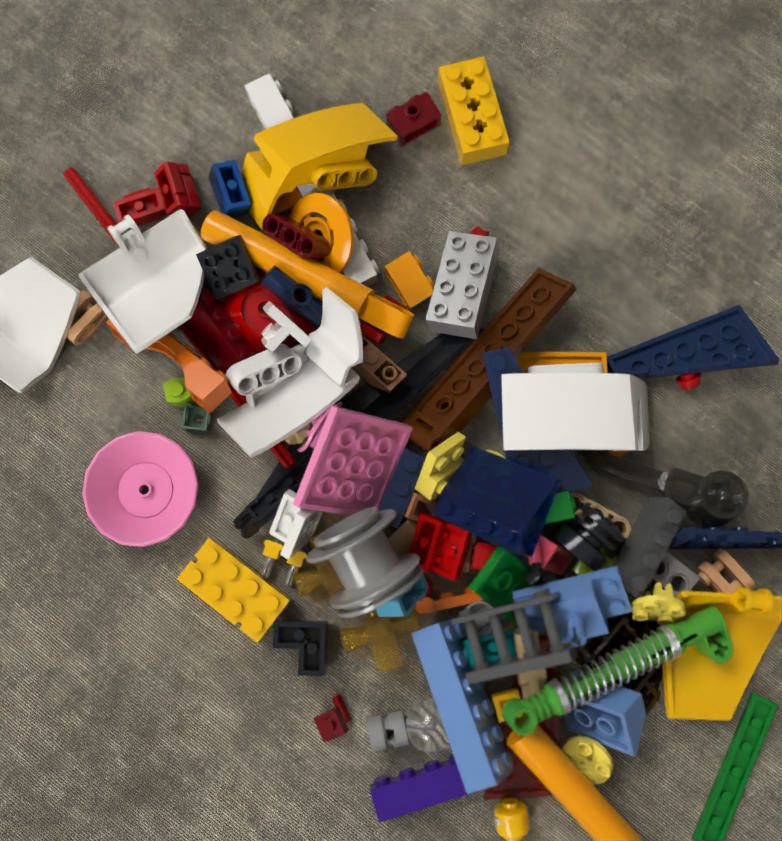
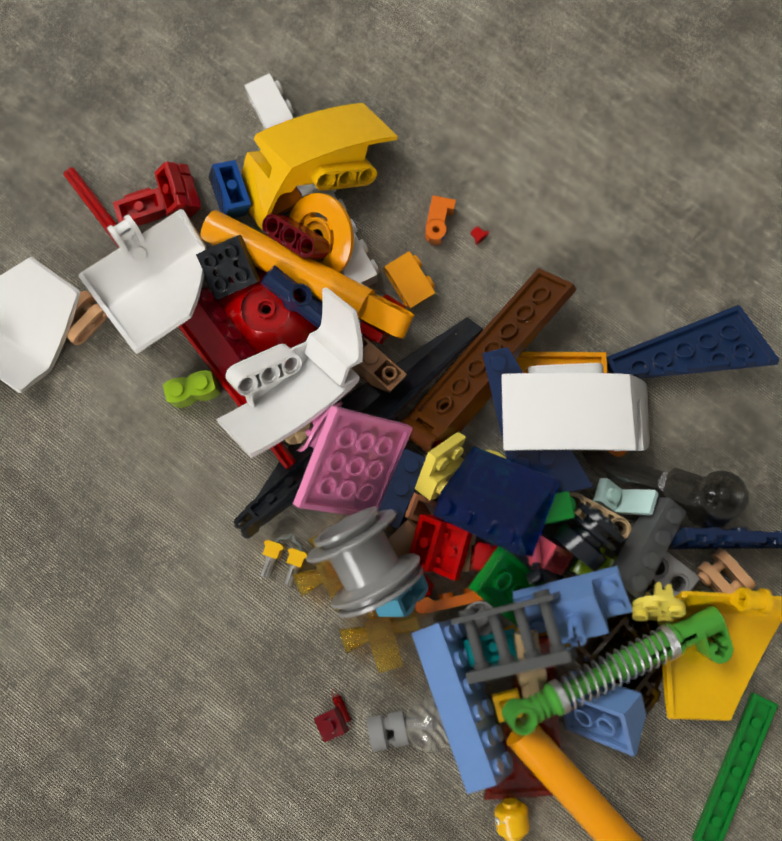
(116, 482): bright pink dish -> none
(189, 415): sand green piece -> none
(201, 381): orange arch -> none
(234, 589): yellow piece -> none
(275, 334): white bracket -> none
(294, 525): white bracket -> none
(309, 638): black brick -> none
(413, 118): dark red brick -> none
(417, 789): dark purple brick -> none
(435, 225): none -> orange leg
(463, 285): light grey brick -> none
(473, 110): yellow brick -> none
(590, 758): light yellow plate -> none
(625, 500): none -> light aqua bracket
(689, 381): red plate -> none

